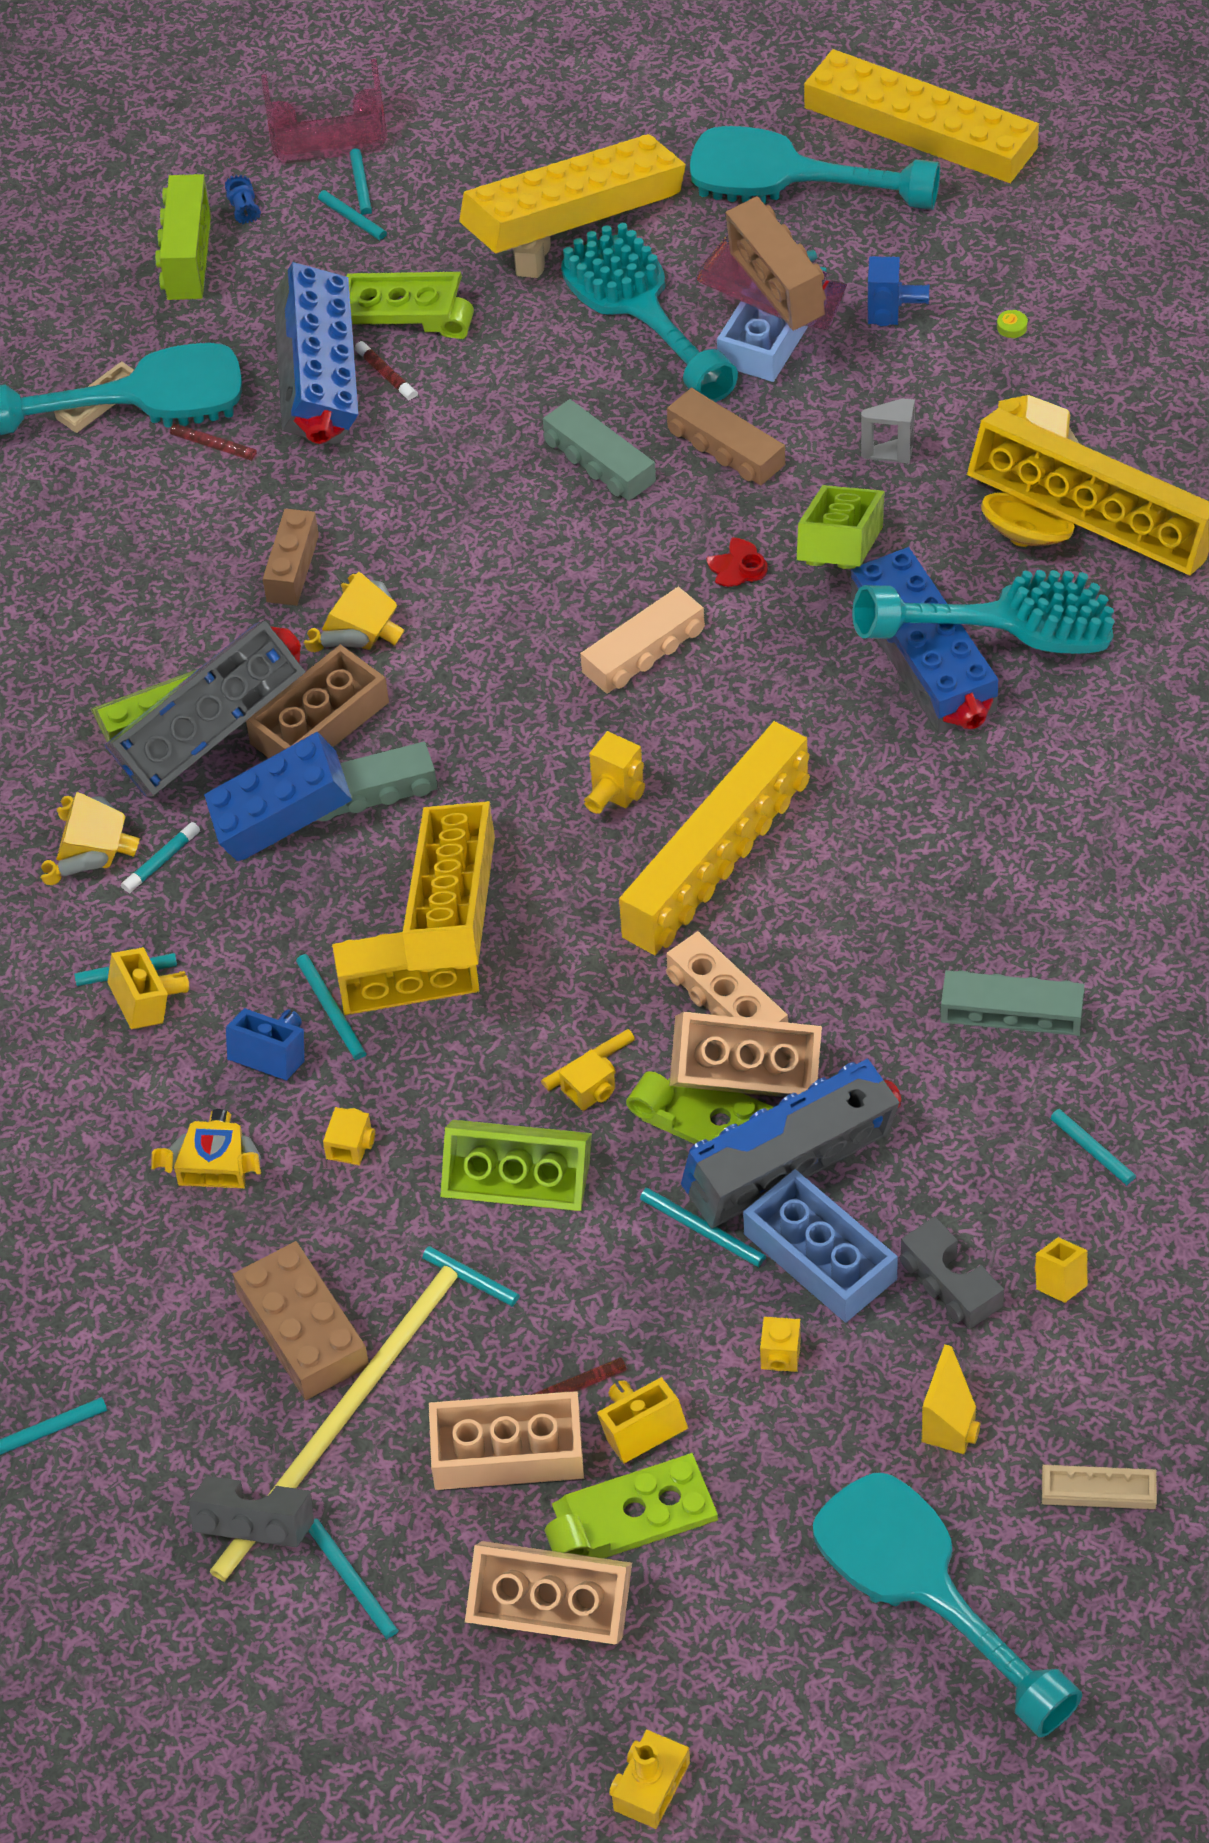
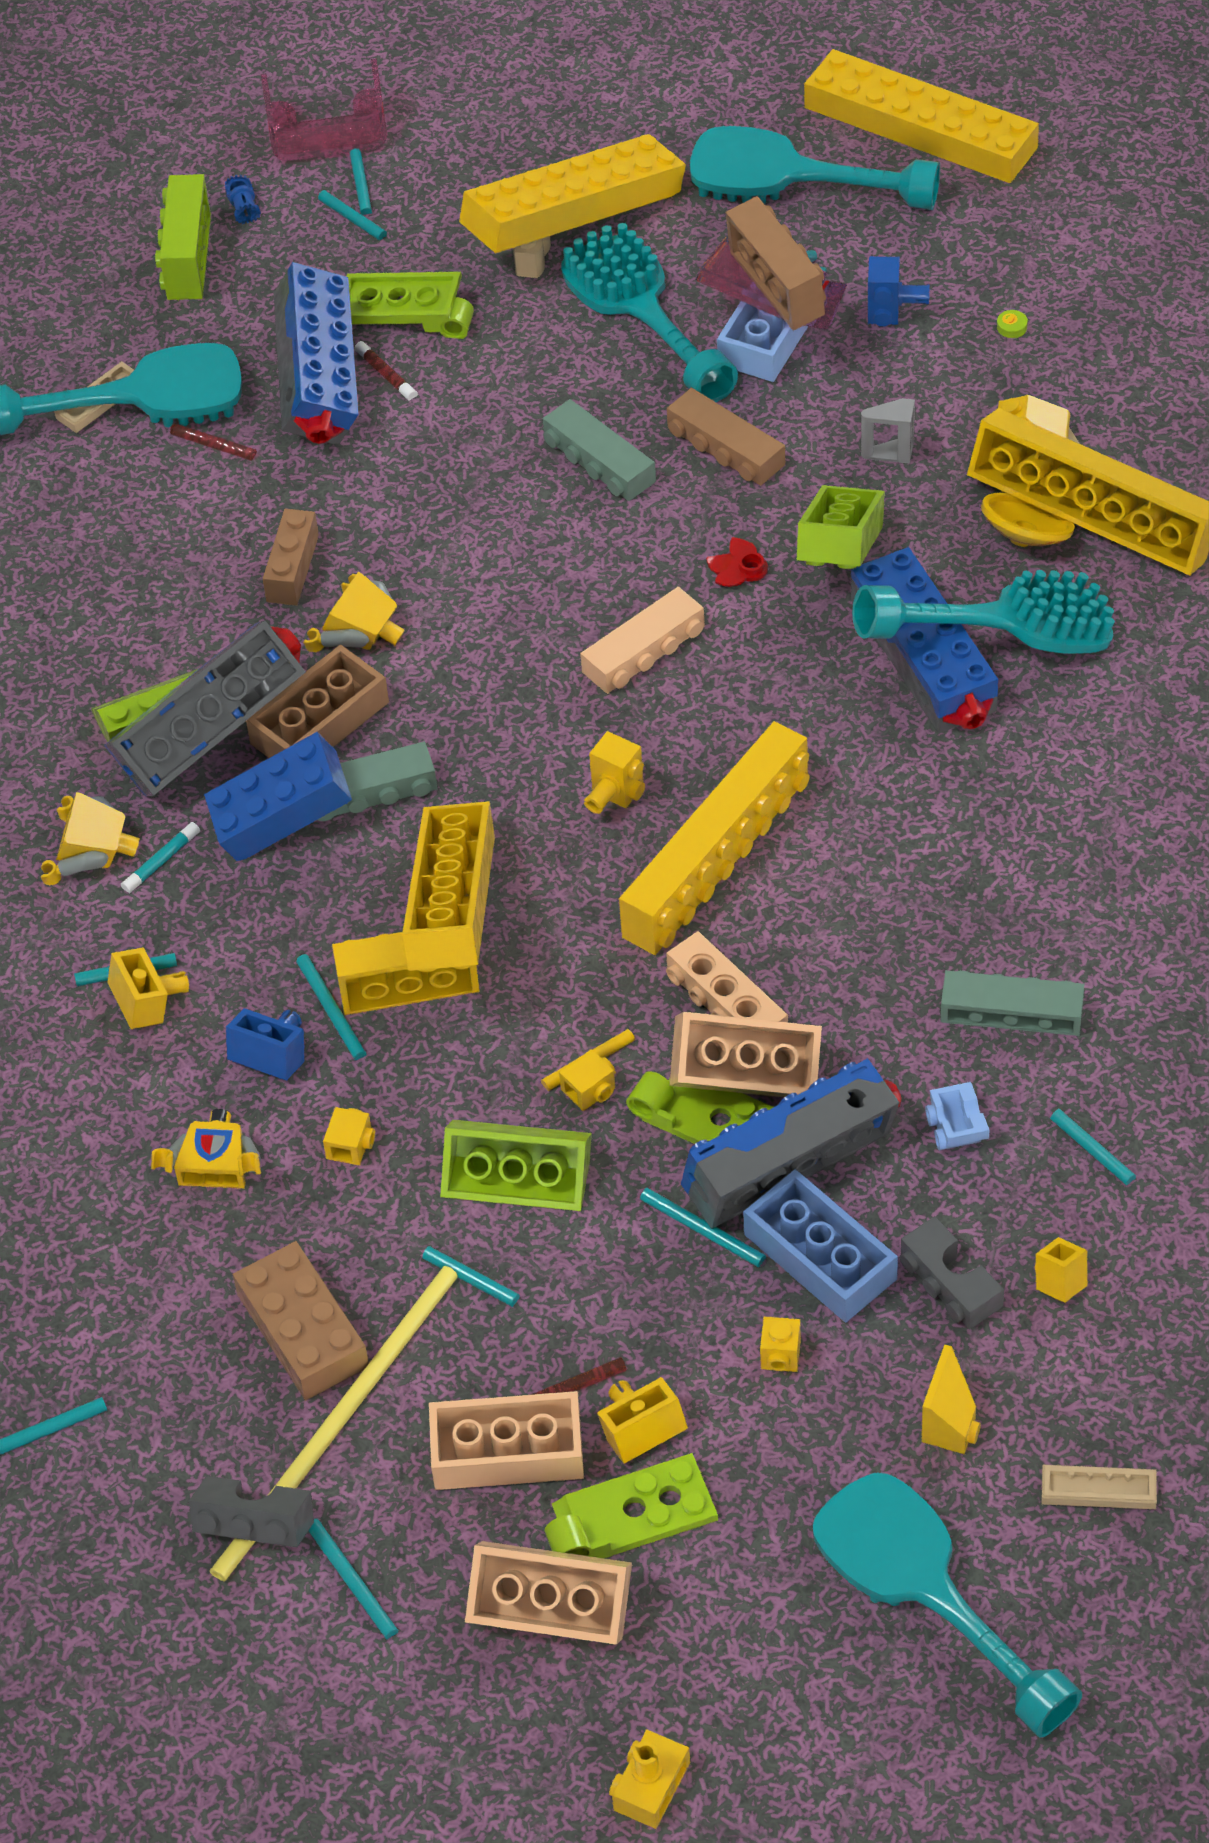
(956, 1116): none -> light blue cylinder

